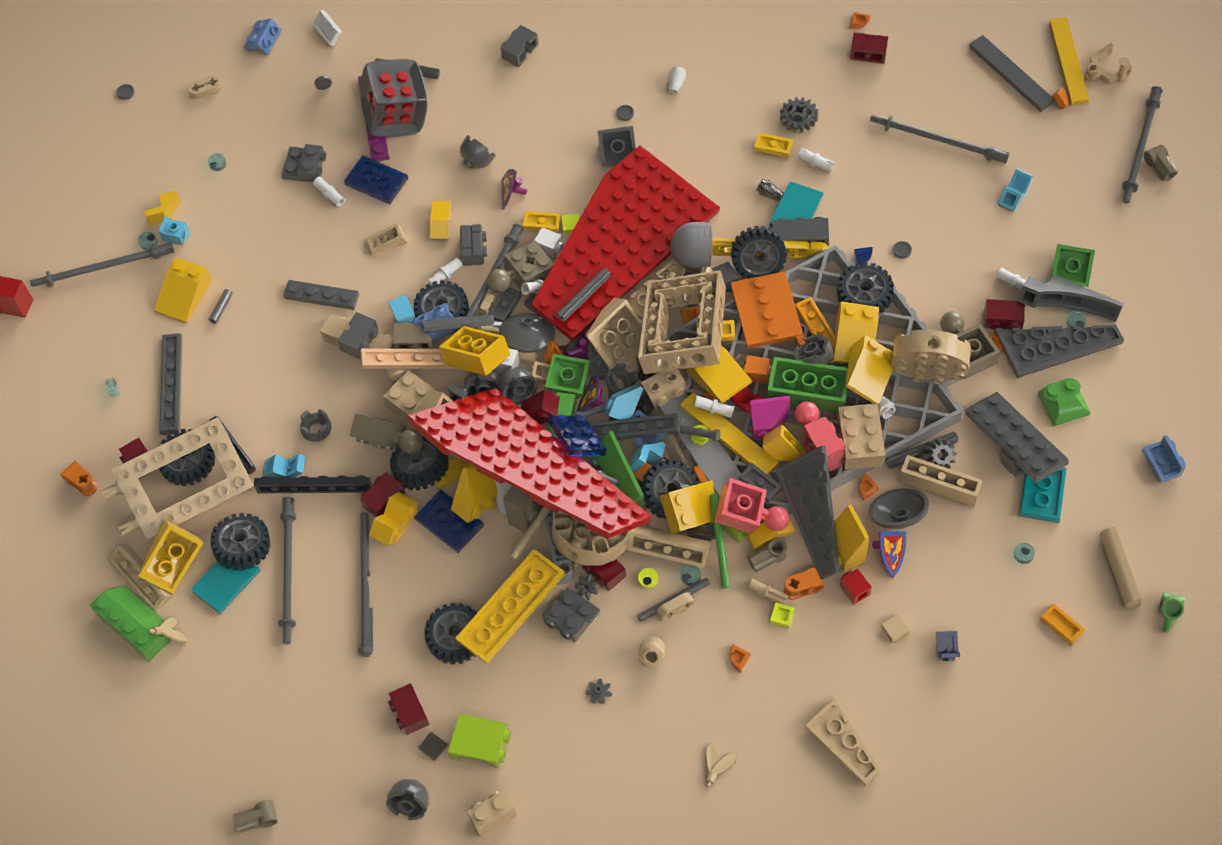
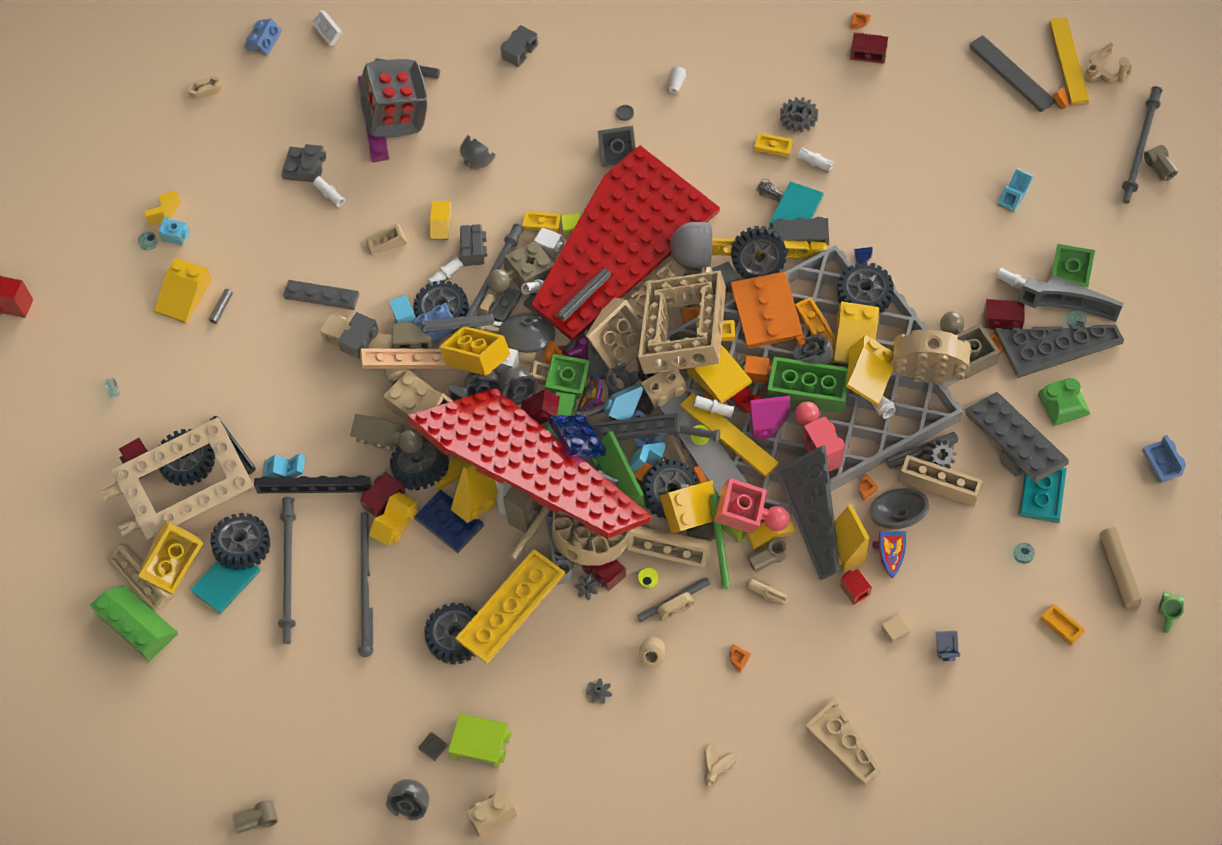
(79, 478): orange piece -> none
(125, 91): dark grey piece -> none
(154, 252): dark grey bar -> none
(166, 629): tan piece -> none
(171, 383): dark grey tile -> none
(217, 162): clear light blue tile -> none
(311, 419): dark grey piece -> none
(323, 82): dark grey piece -> none
(376, 179): clear blue plate -> none
(408, 708): dark red brick -> none
(510, 185): shield -> none
(570, 615): dark grey plate -> none
(690, 575): clear light blue tile -> none
(756, 477): dark grey plate -> none
(782, 445): yellow slope -> none
(782, 615): neon yellow tile -> none
(806, 582): orange piece -> none
(862, 436): tan brick -> none
(902, 249): dark grey piece -> none
(989, 153): dark grey bar -> none

